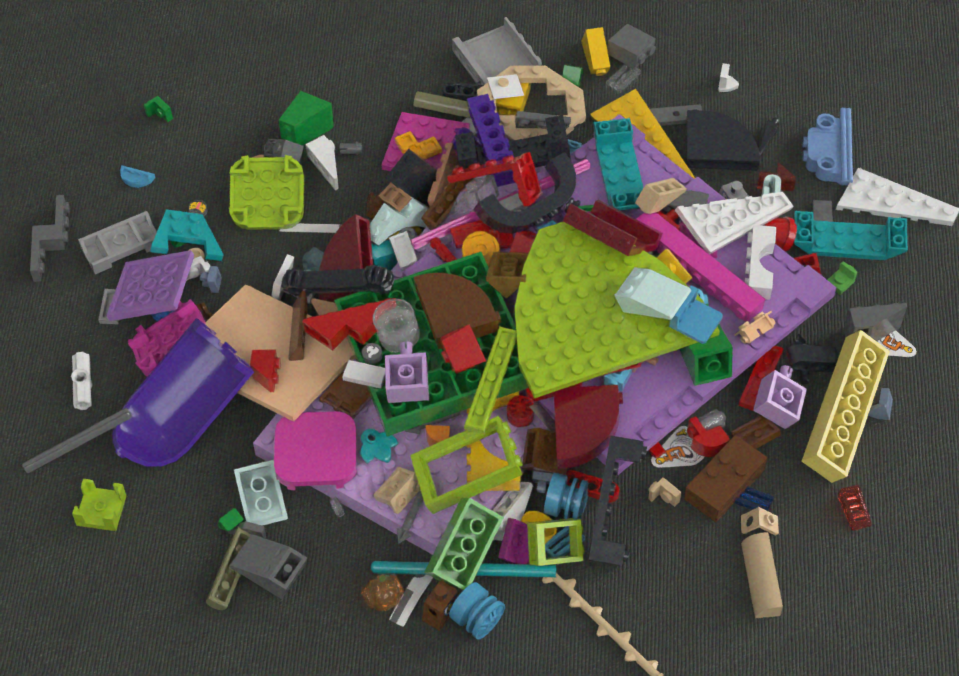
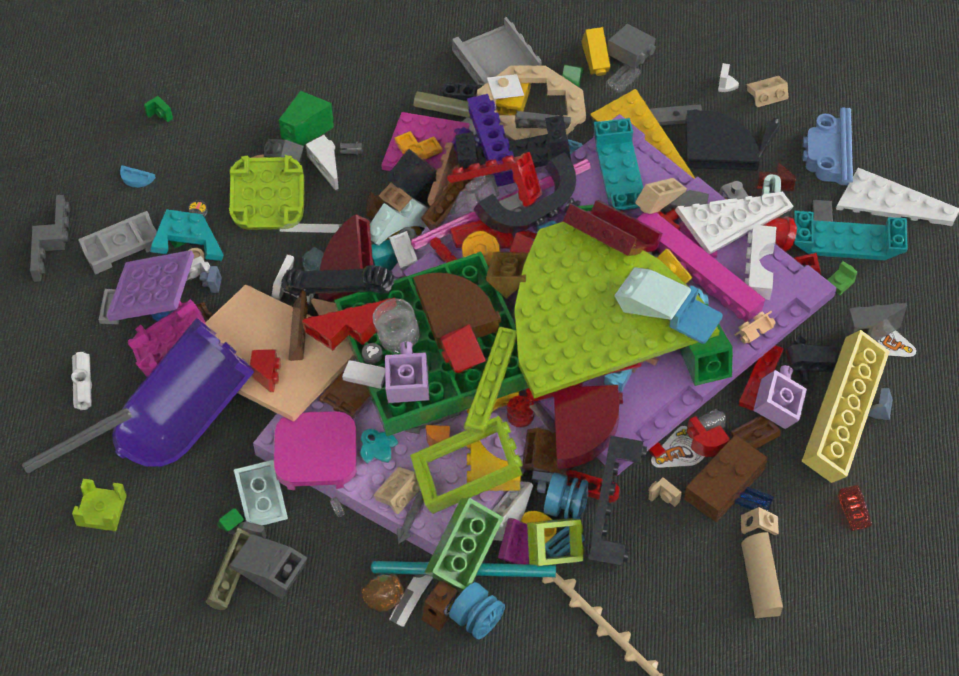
(768, 91): none -> tan bracket

